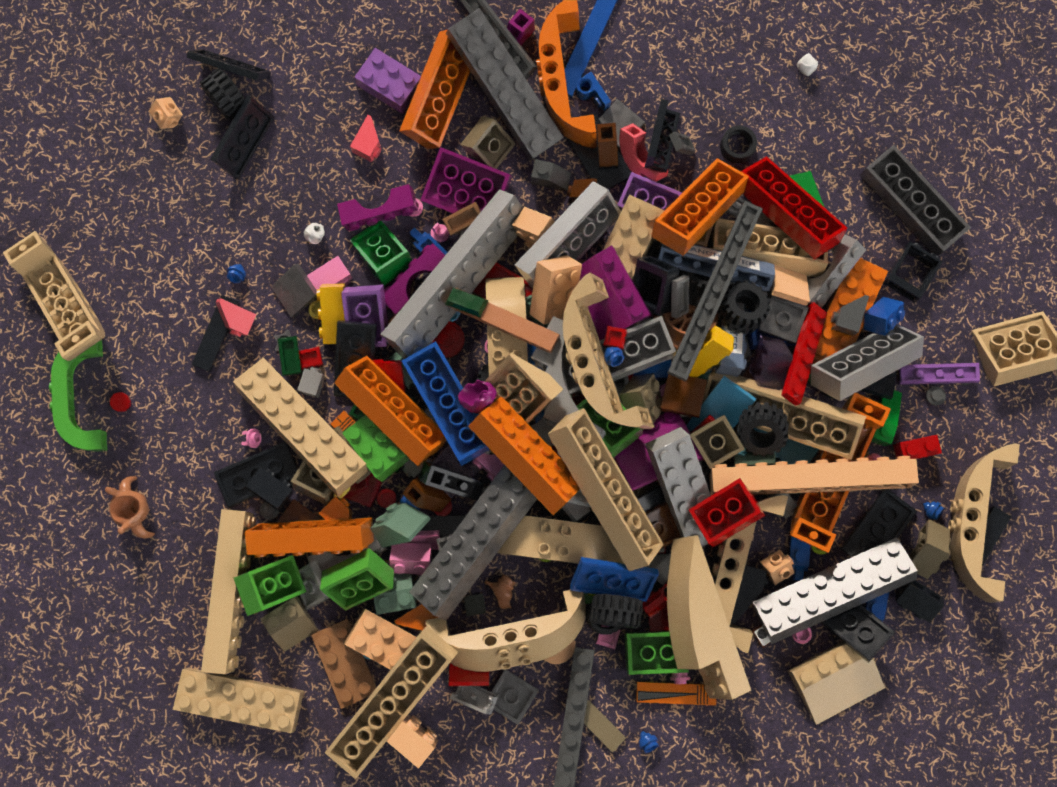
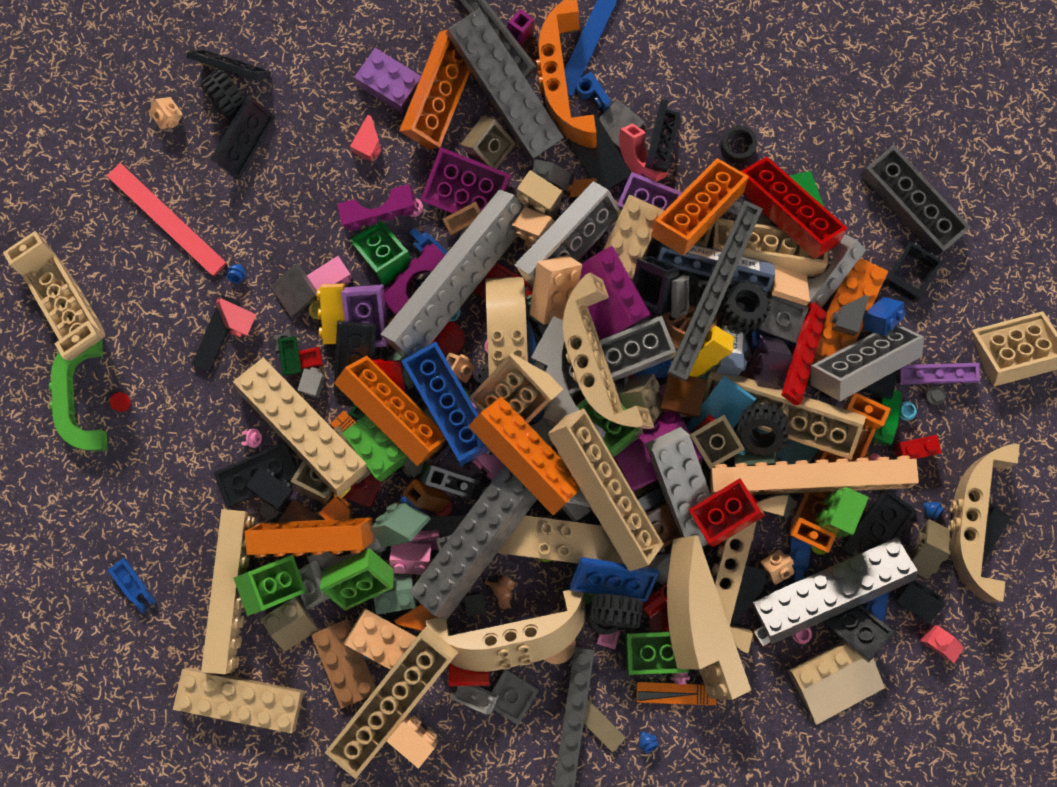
(129, 508): nougat piece -> none
(131, 583): none -> blue hinge
(167, 220): none -> coral tile
(314, 233): white piece -> none
(386, 498): red tile -> none
(439, 232): bright pink plate -> none
(460, 366): none -> light nougat brick
(466, 302): dark green tile -> none
(477, 396): magenta hair -> none
(517, 327): nougat tile -> none
(539, 195): none -> tan brick
(607, 145): reddish brown slope -> none
(613, 356): blue plate -> none
(615, 337): red tile -> none
(682, 143): dark grey plate -> none
(807, 64): white piece -> none
(841, 511): none -> bright green brick
(907, 411): none -> medium azure plate
(942, 643): none -> coral slope

